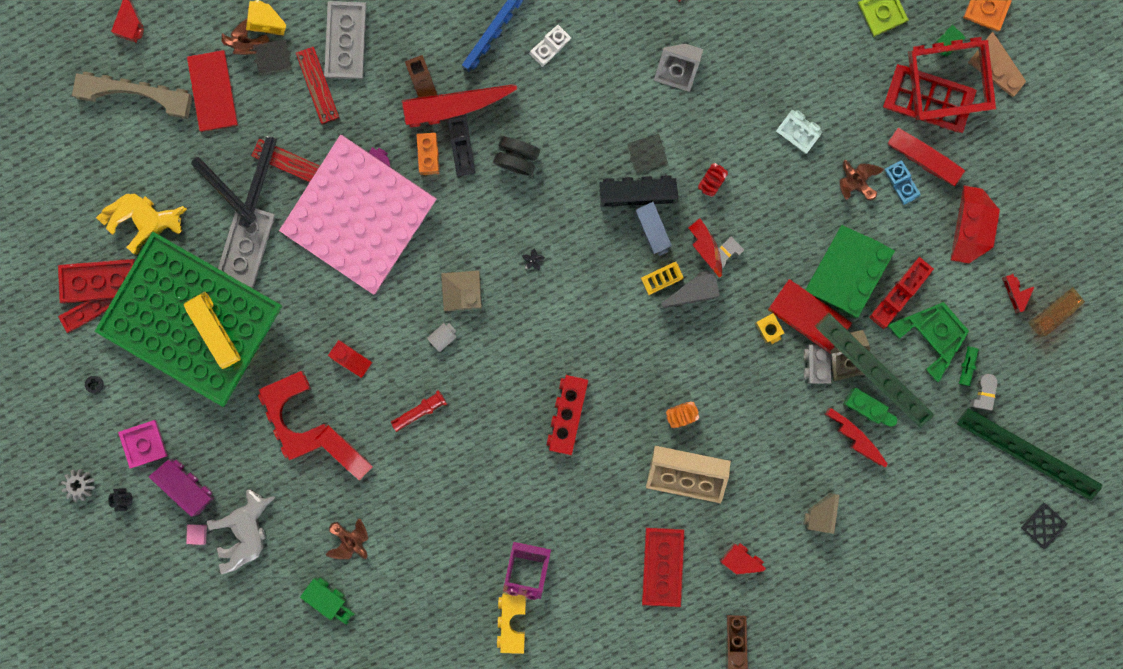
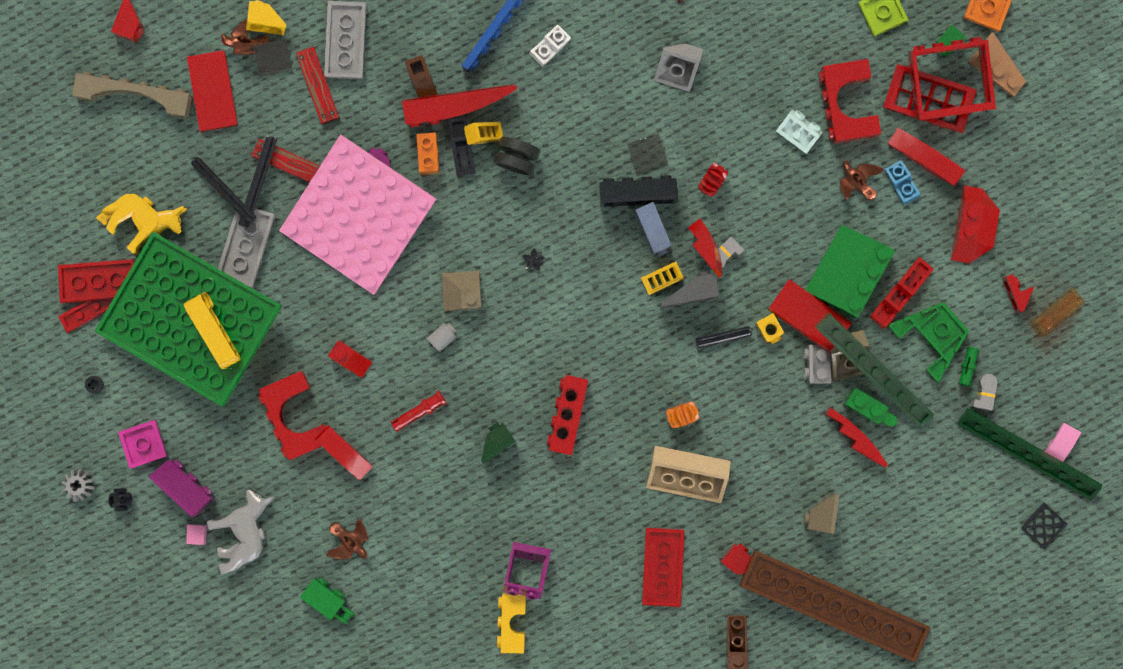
(482, 132): none -> yellow slope
(496, 441): none -> dark green slope
(723, 337): none -> black axle
(834, 606): none -> reddish brown plate
(841, 126): none -> red arch
(1063, 442): none -> bright pink slope

